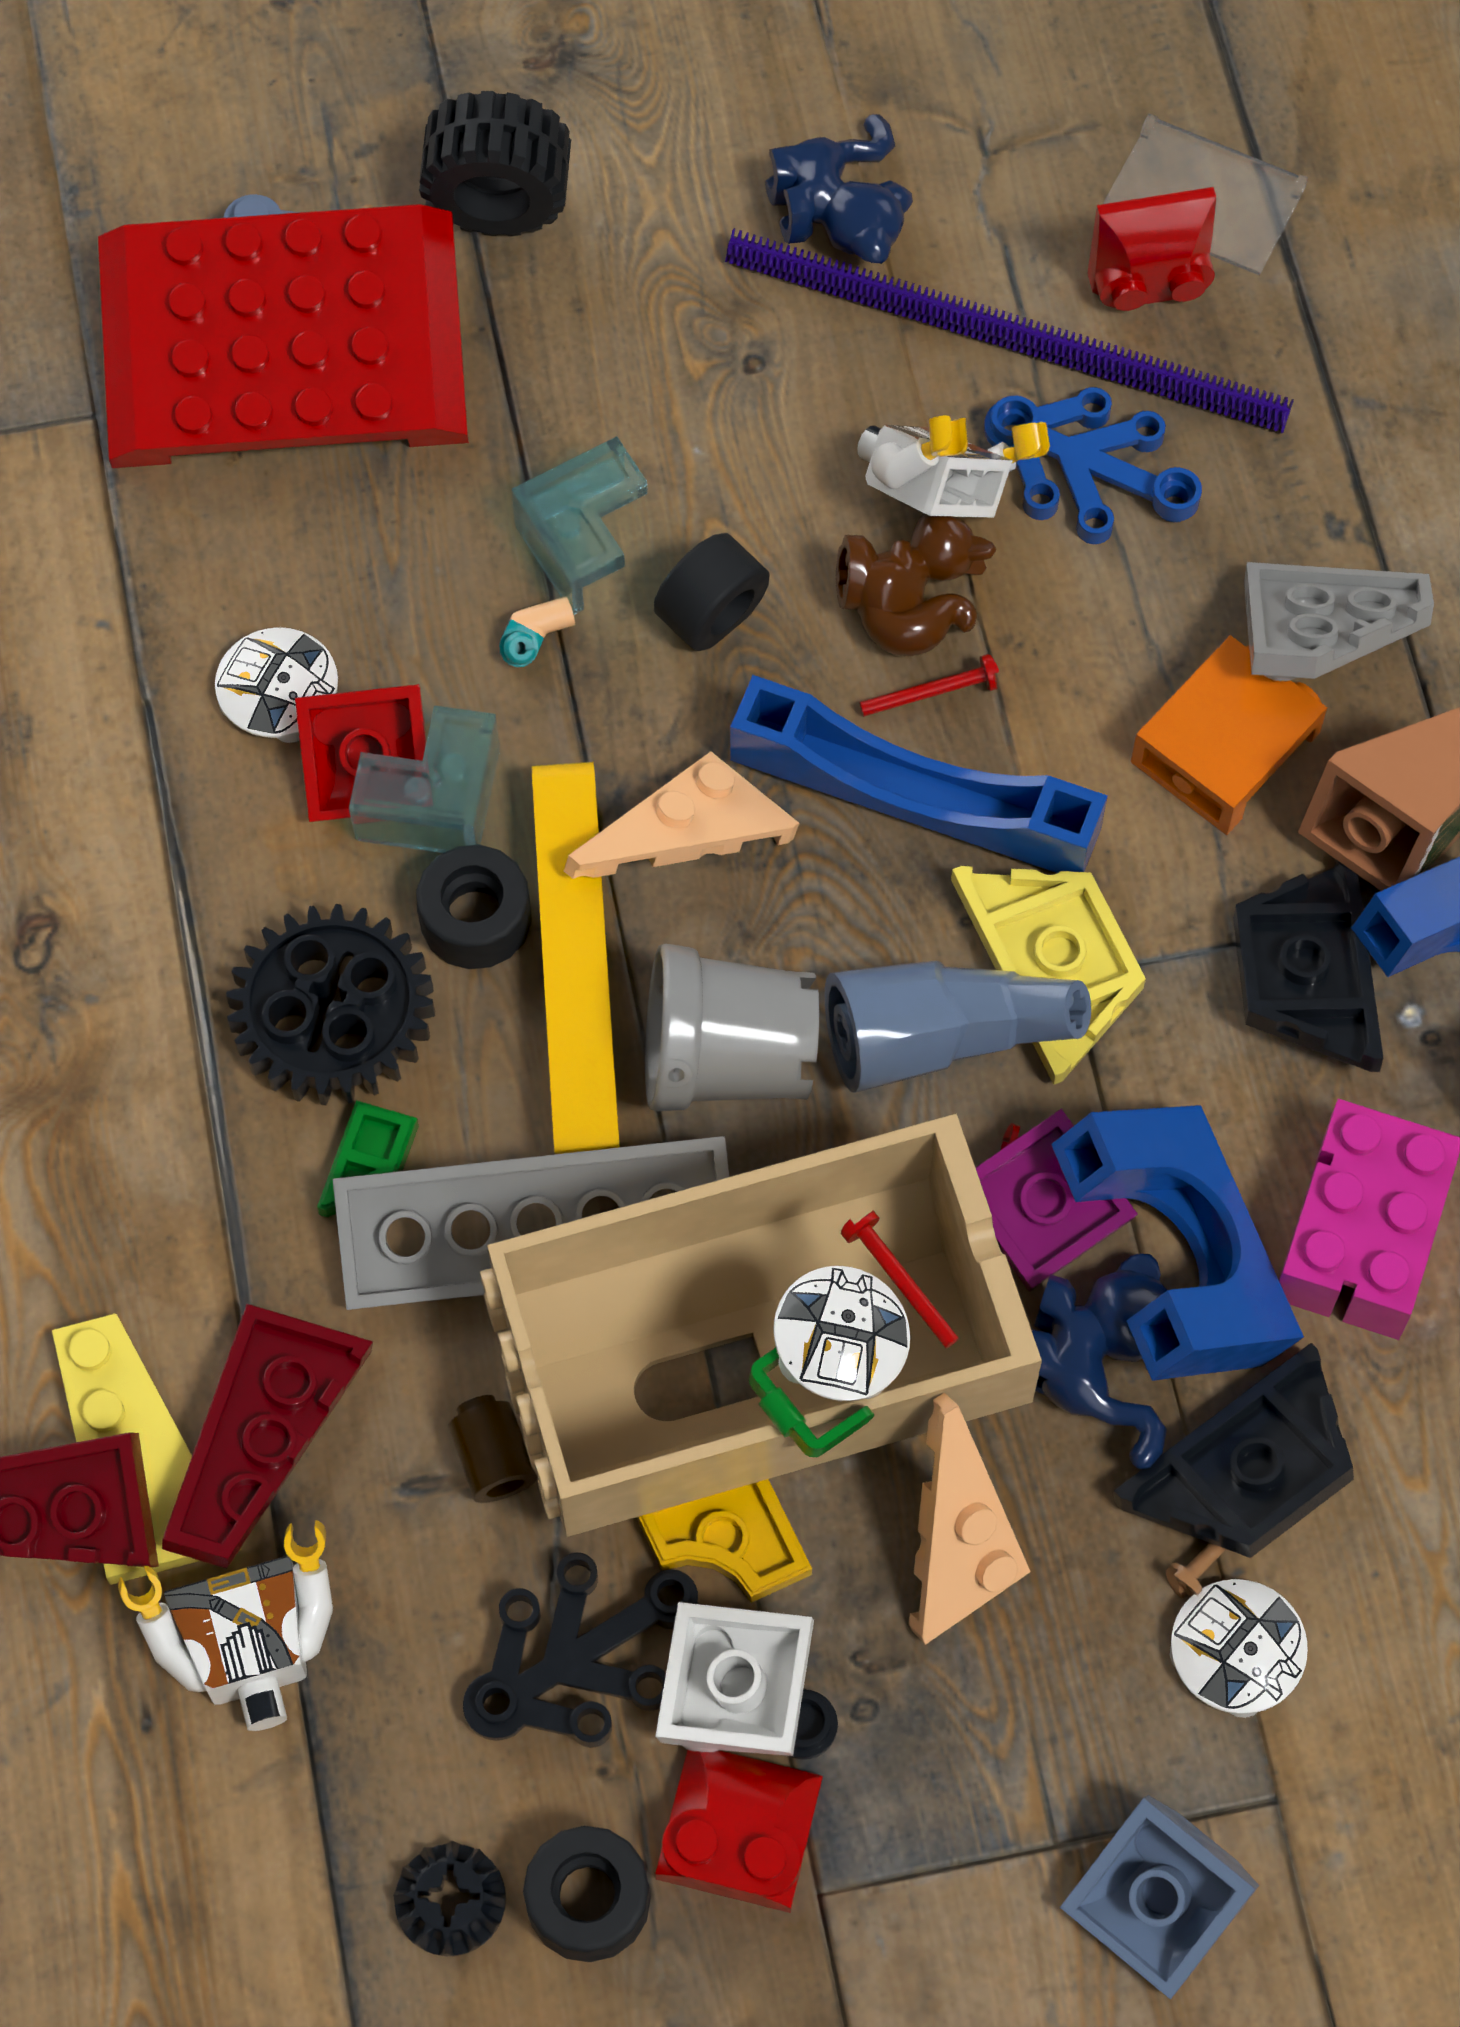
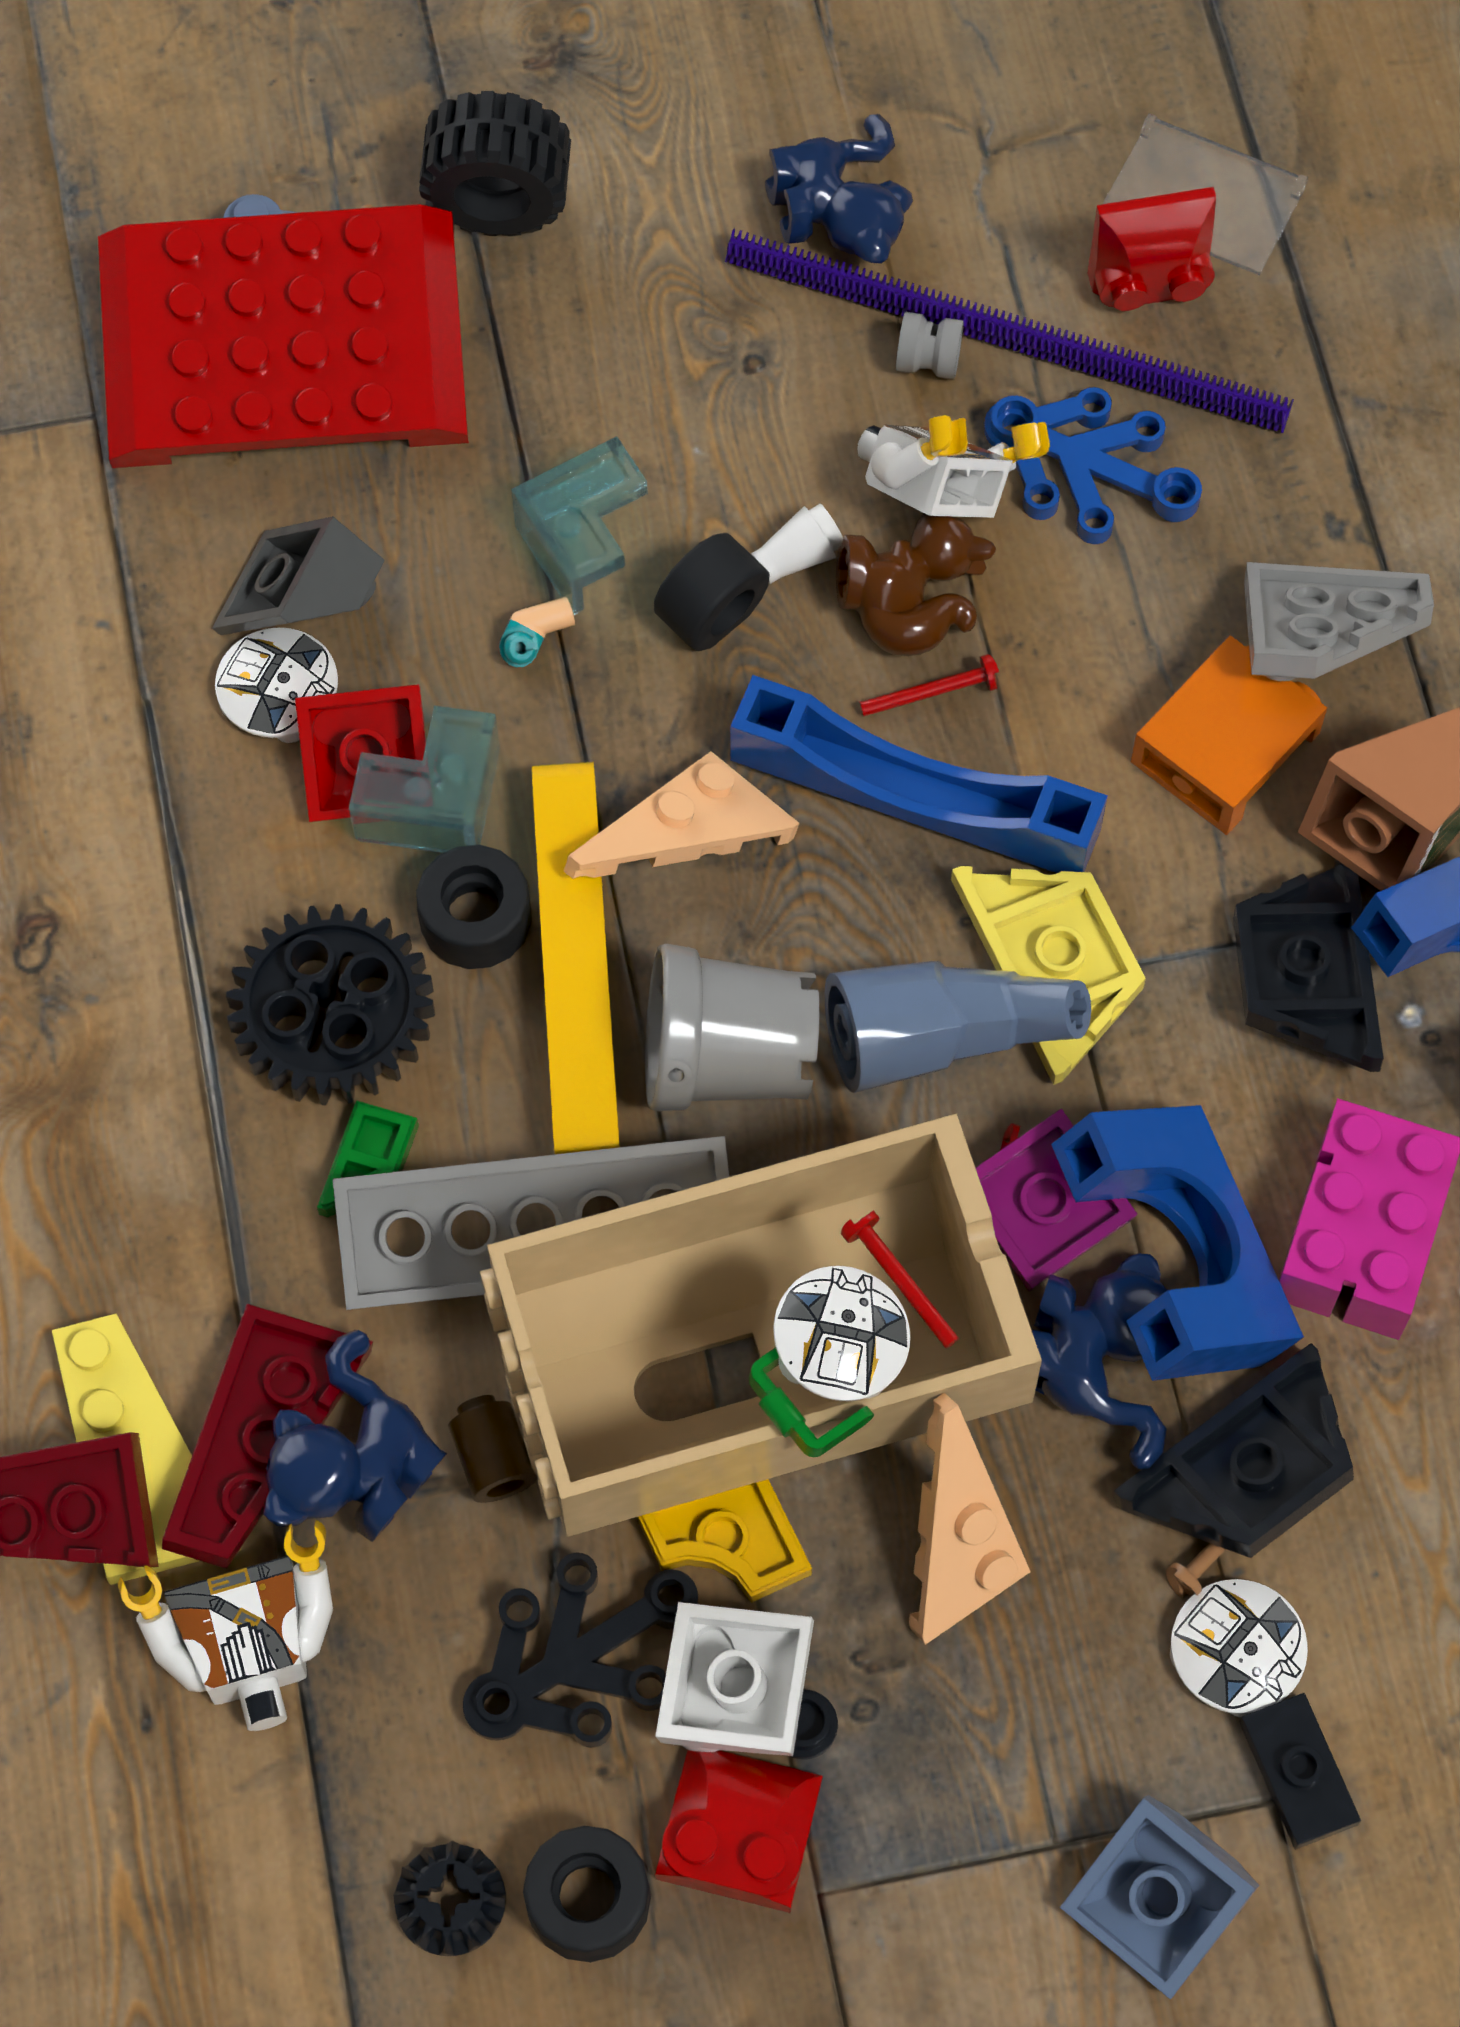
(301, 576): none -> dark grey slope
(320, 1470): none -> dark blue animal
(801, 543): none -> white cone
(929, 345): none -> light grey wheel
(1299, 1771): none -> black plate

